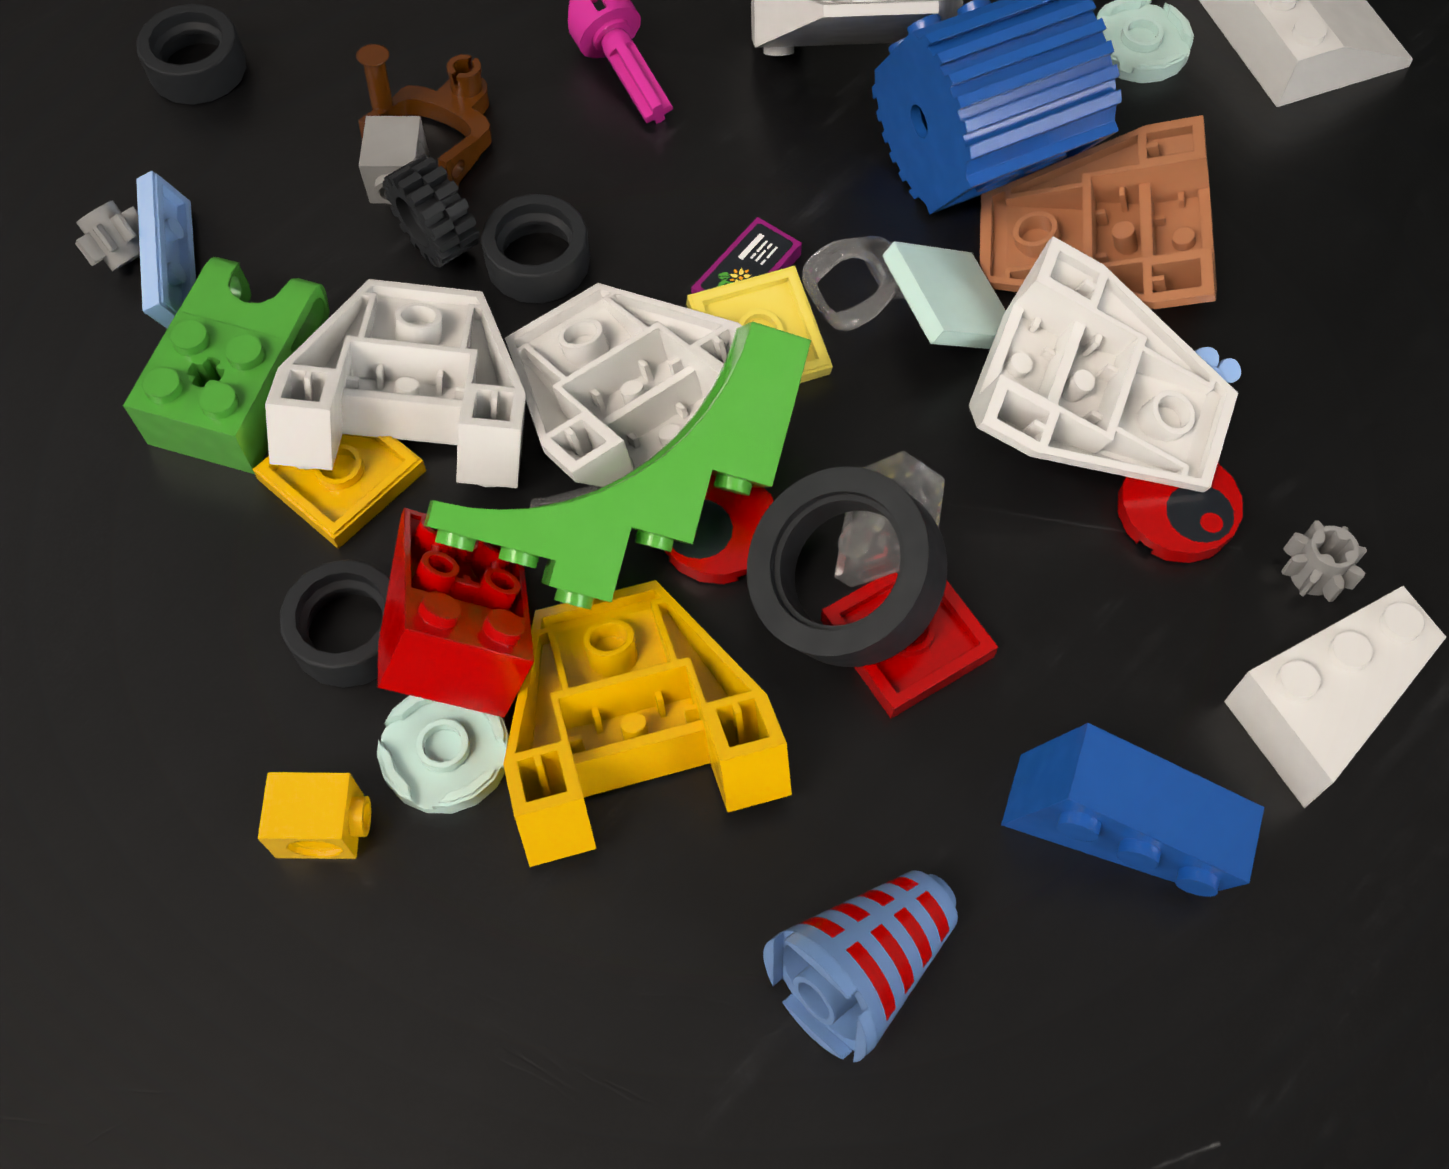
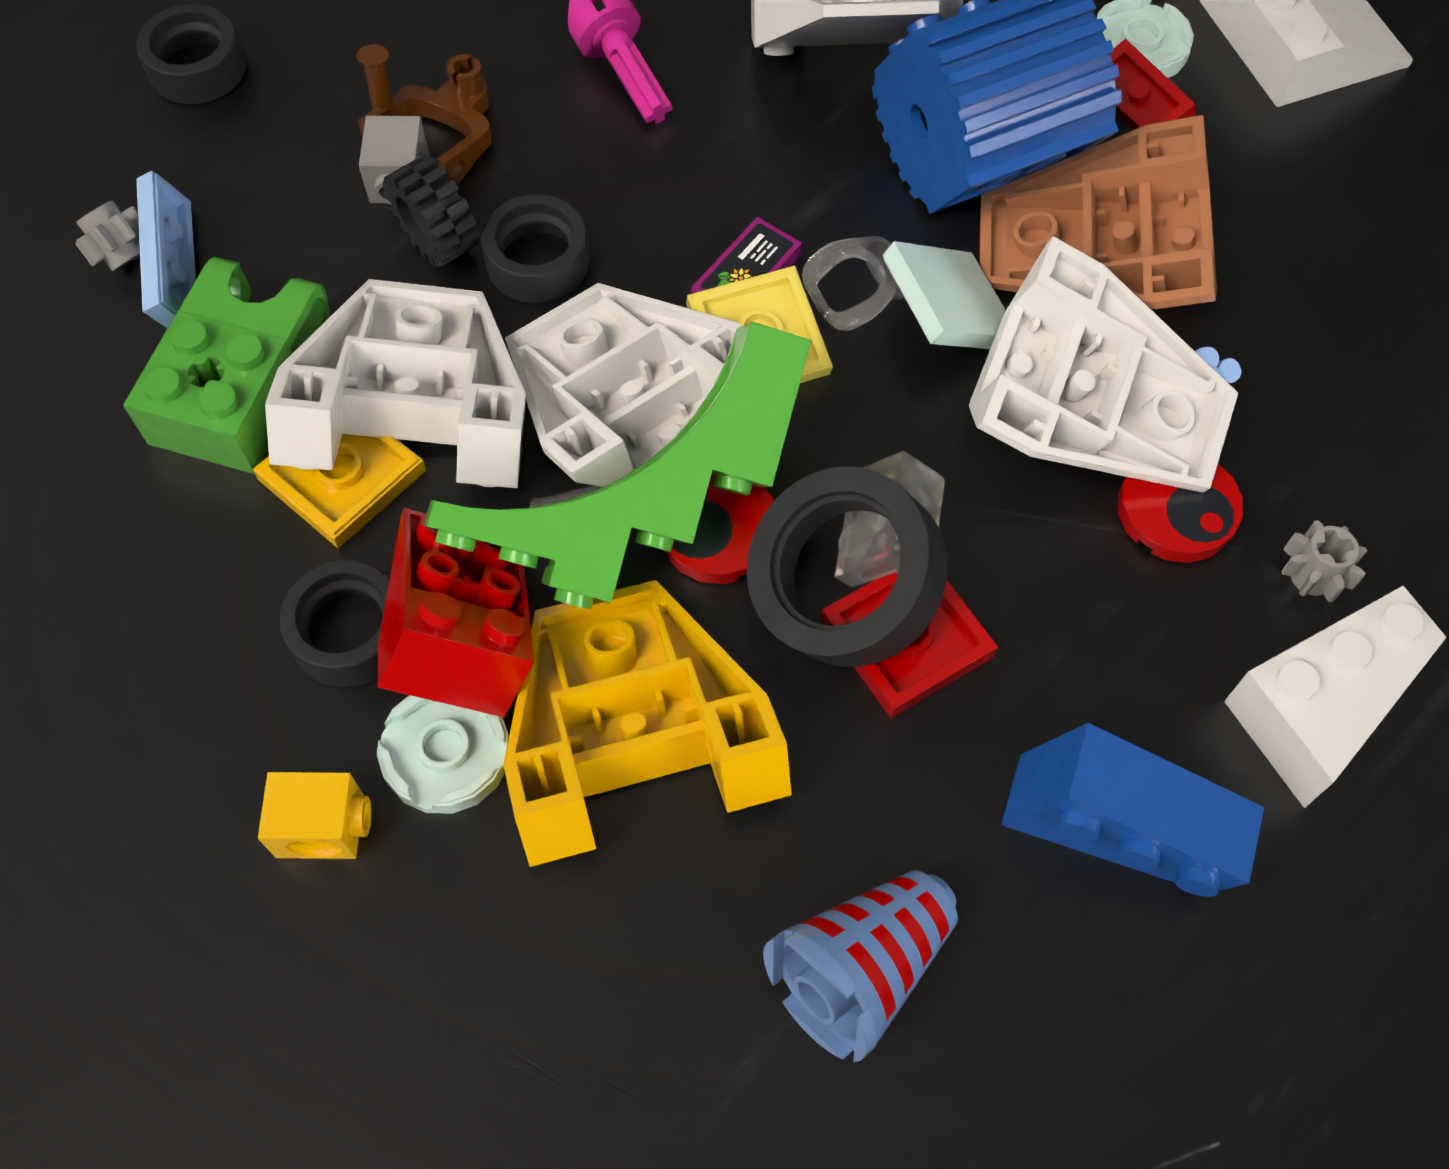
(1146, 91): none -> red plate

